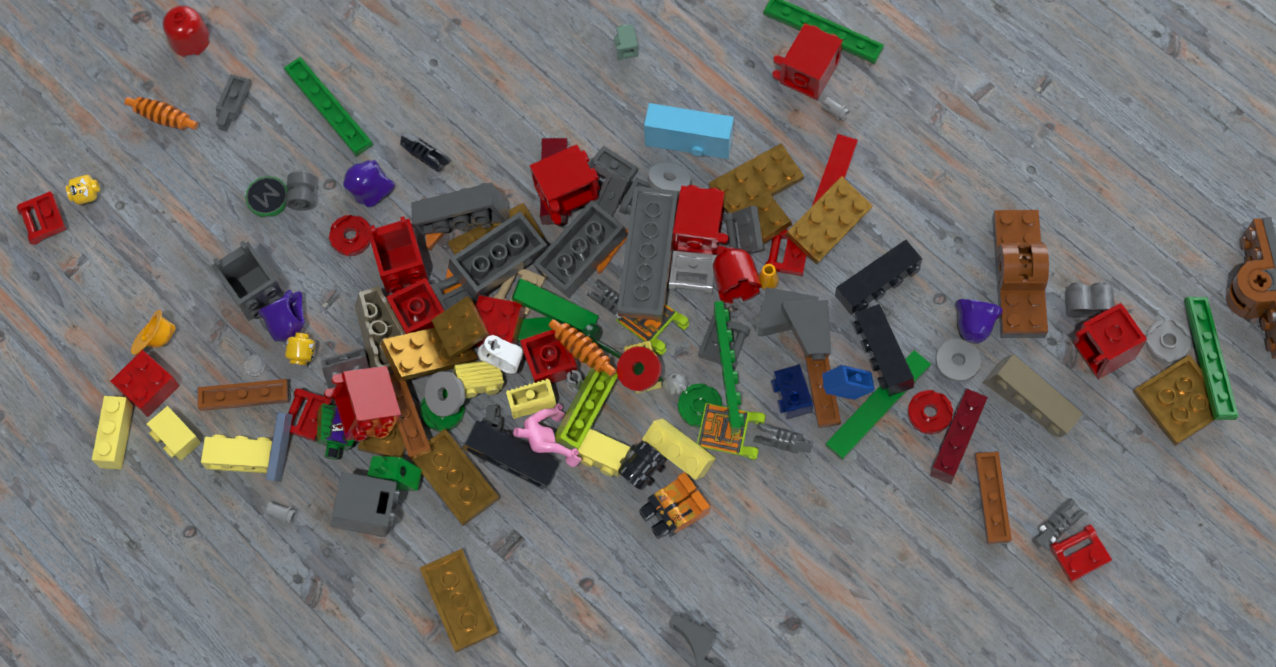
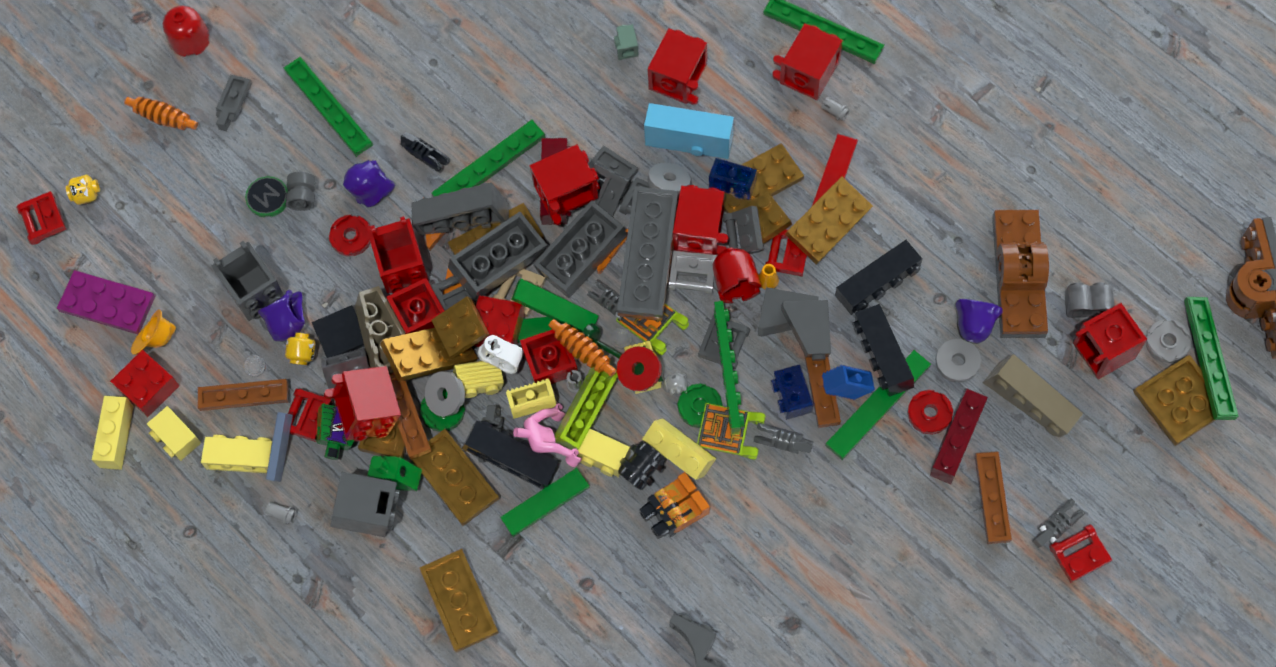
(106, 302): none -> magenta plate
(339, 332): none -> black tile
(494, 159): none -> green plate
(544, 502): none -> green tile
(678, 66): none -> red container
(733, 178): none -> clear blue brick

